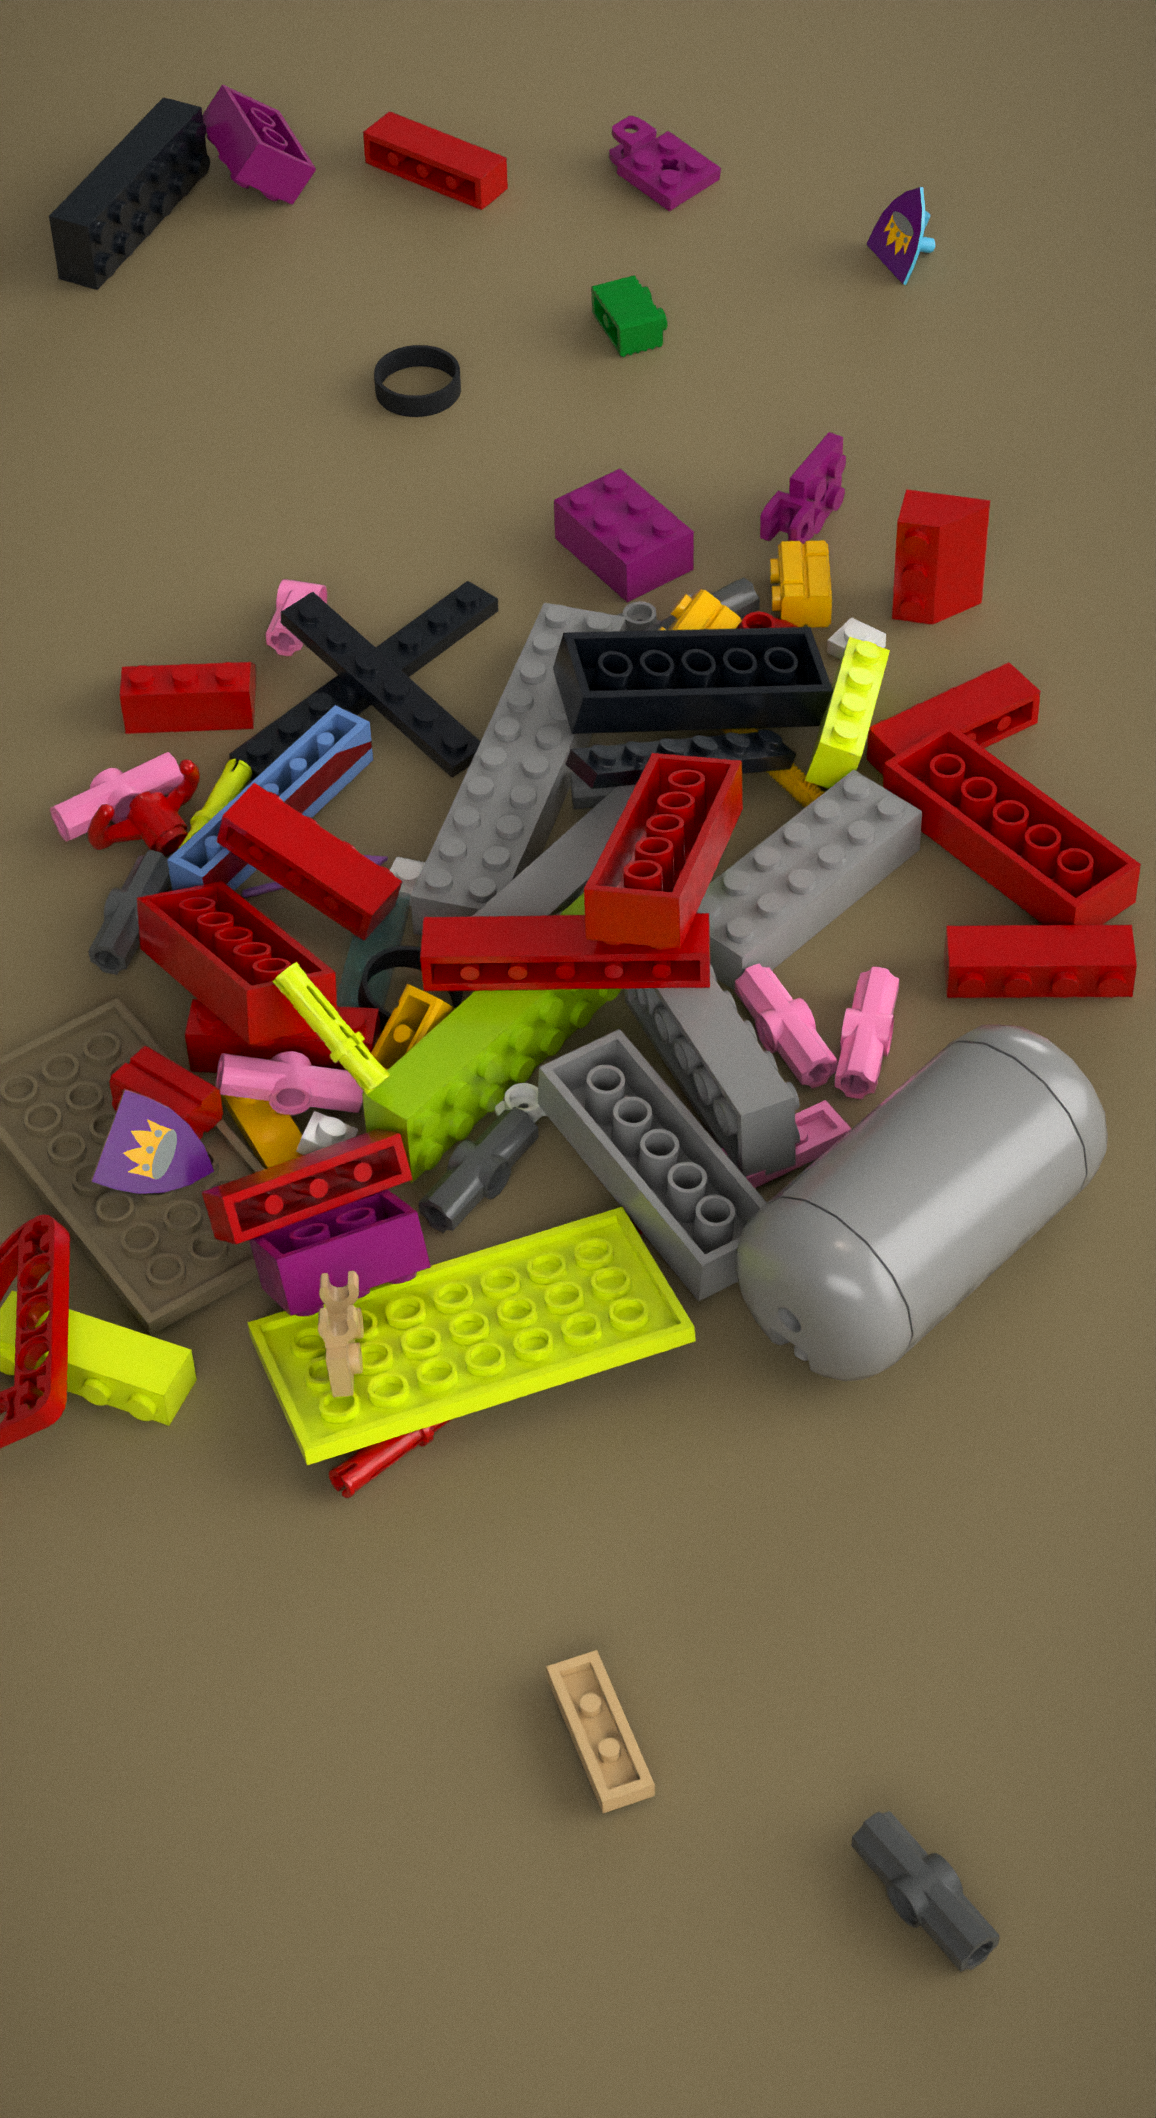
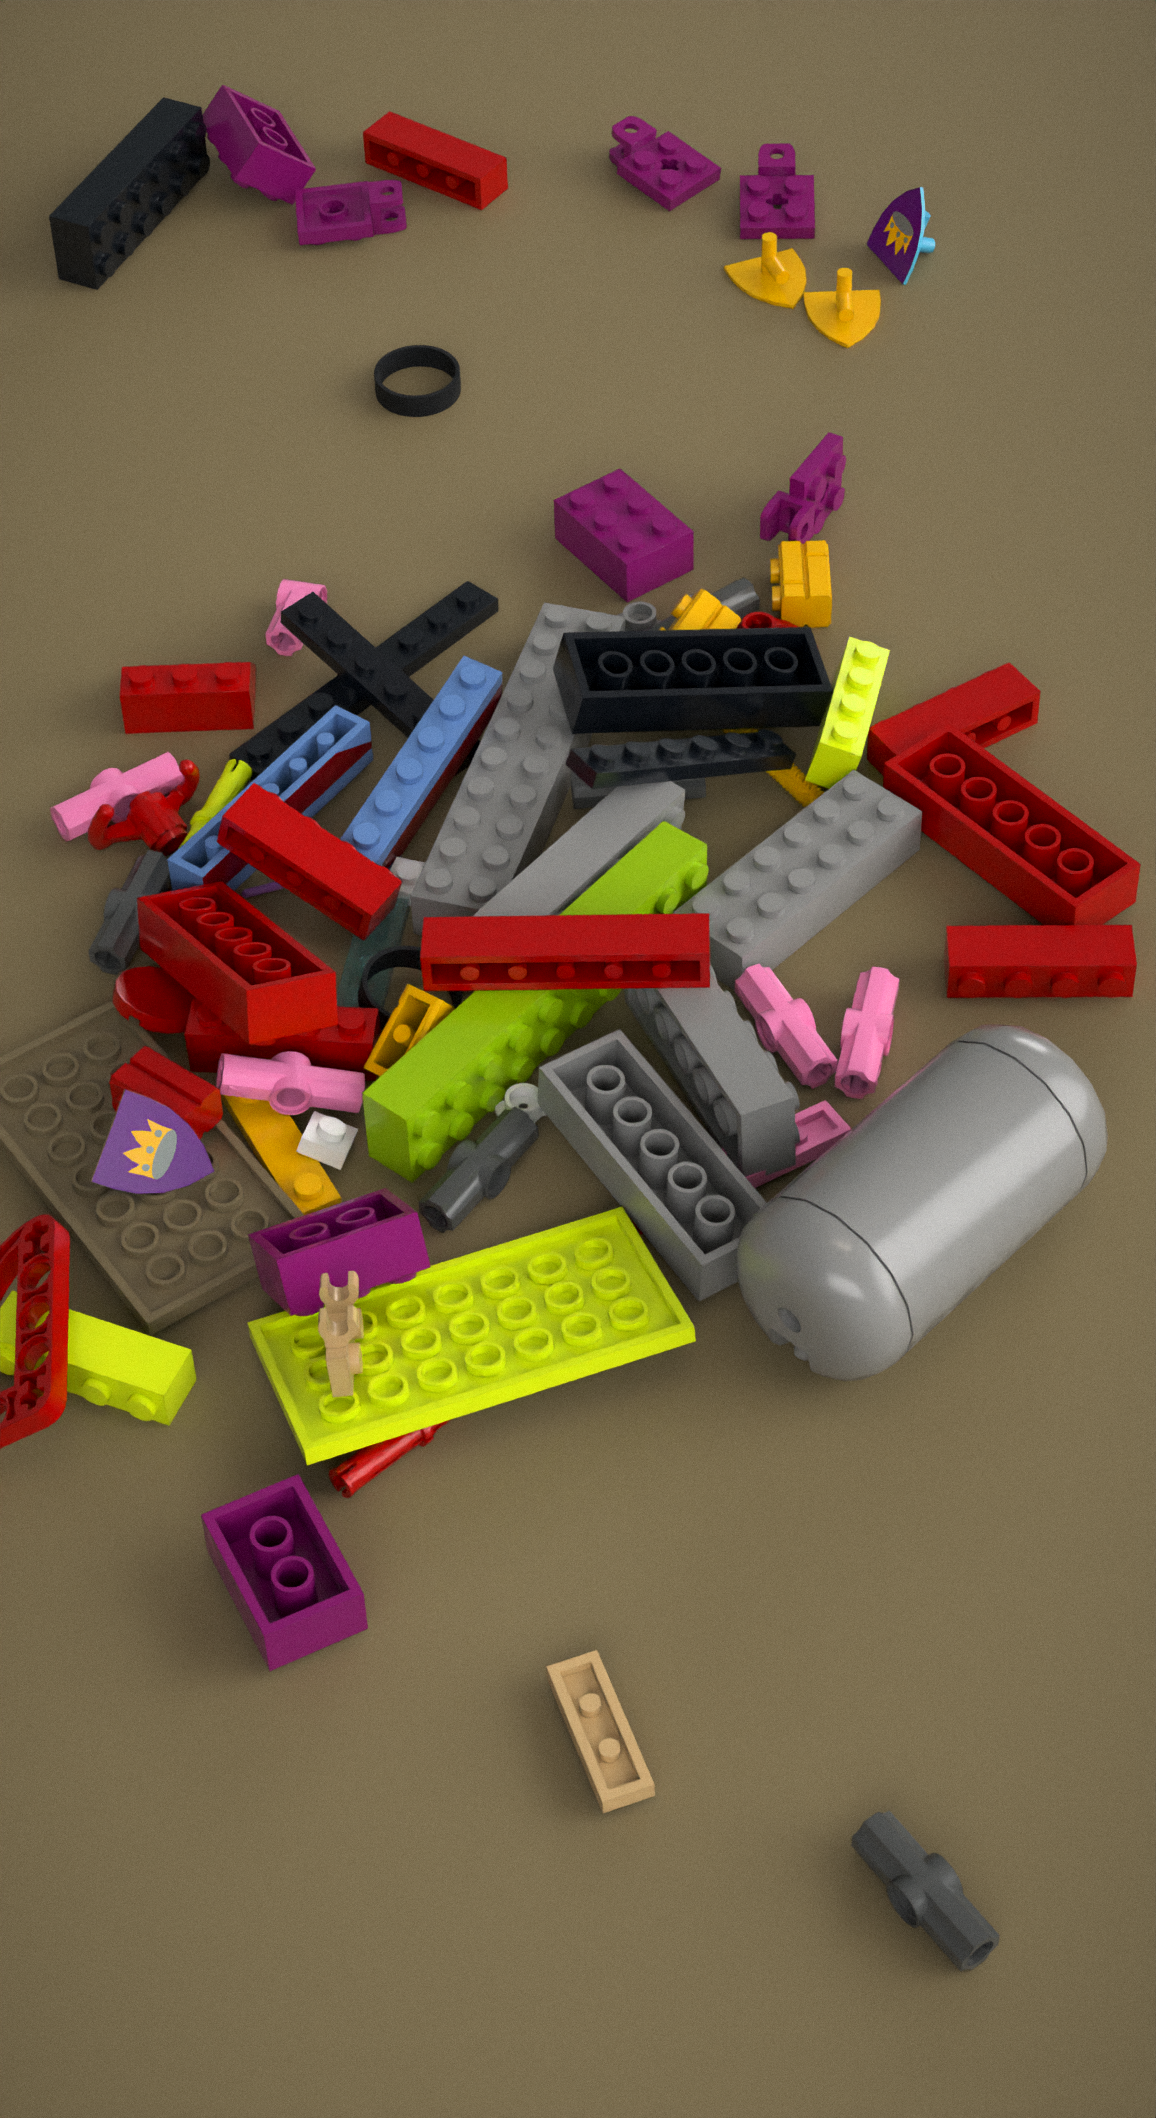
(153, 999): none -> red tile
(284, 1572): none -> magenta brick
(307, 1186): red brick -> none
(331, 1028): neon yellow pin -> none
(349, 211): none -> magenta plate
(426, 763): none -> medium blue brick
(628, 315): green brick -> none
(663, 851): red brick -> none
(773, 277): none -> yellow shield
(777, 186): none -> magenta plate
(843, 314): none -> yellow shield
(855, 629): white plate -> none
(939, 556): red slope -> none

